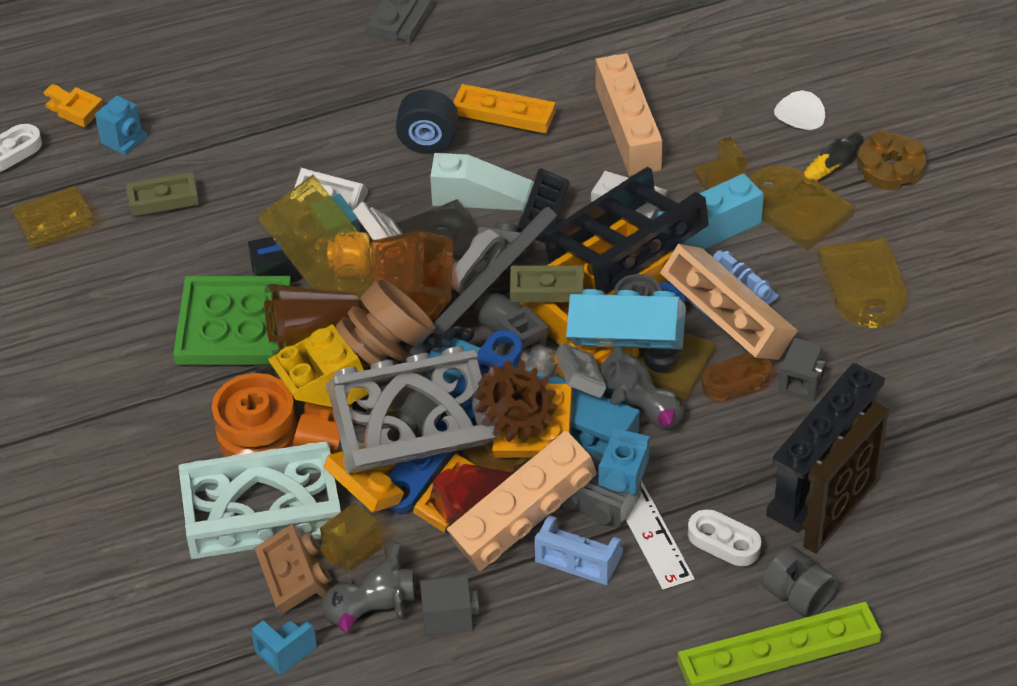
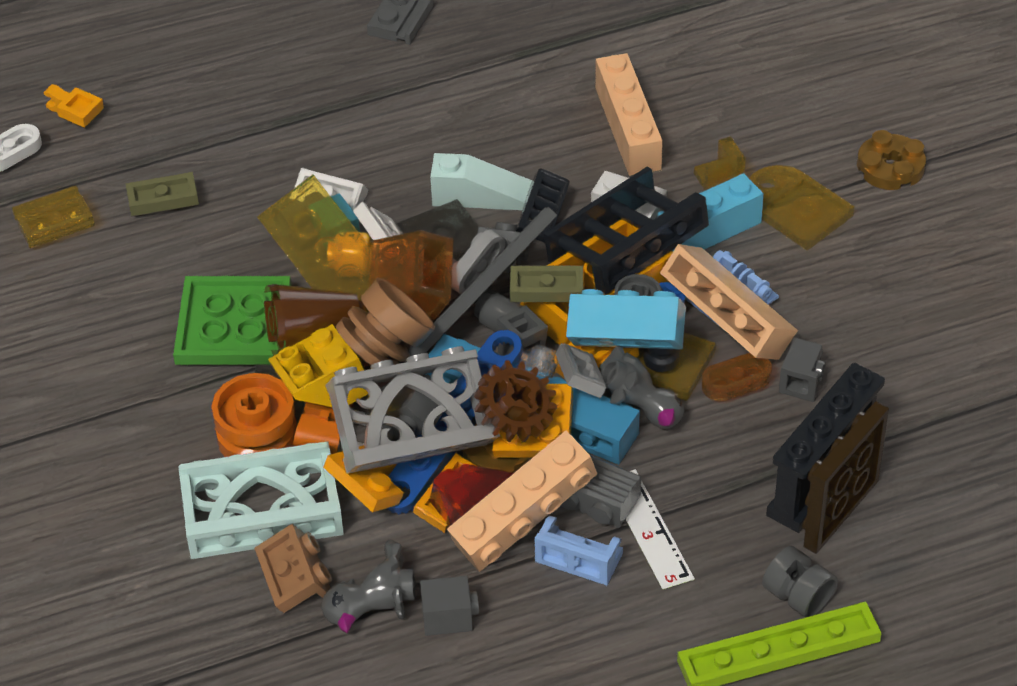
(120, 125): dark azure brick -> none
(270, 259): black brick -> none
(285, 646): dark azure panel -> none
(351, 538): clear yellow brick -> none
(426, 121): black wheel -> none
(445, 339): black piece -> none
(504, 108): light orange plate -> none
(624, 461): dark azure brick -> none
(725, 539): white plate -> none
(801, 110): white sticker -> none
(836, 155): pearl dark grey piece -> none
(864, 277): clear yellow tile -> none

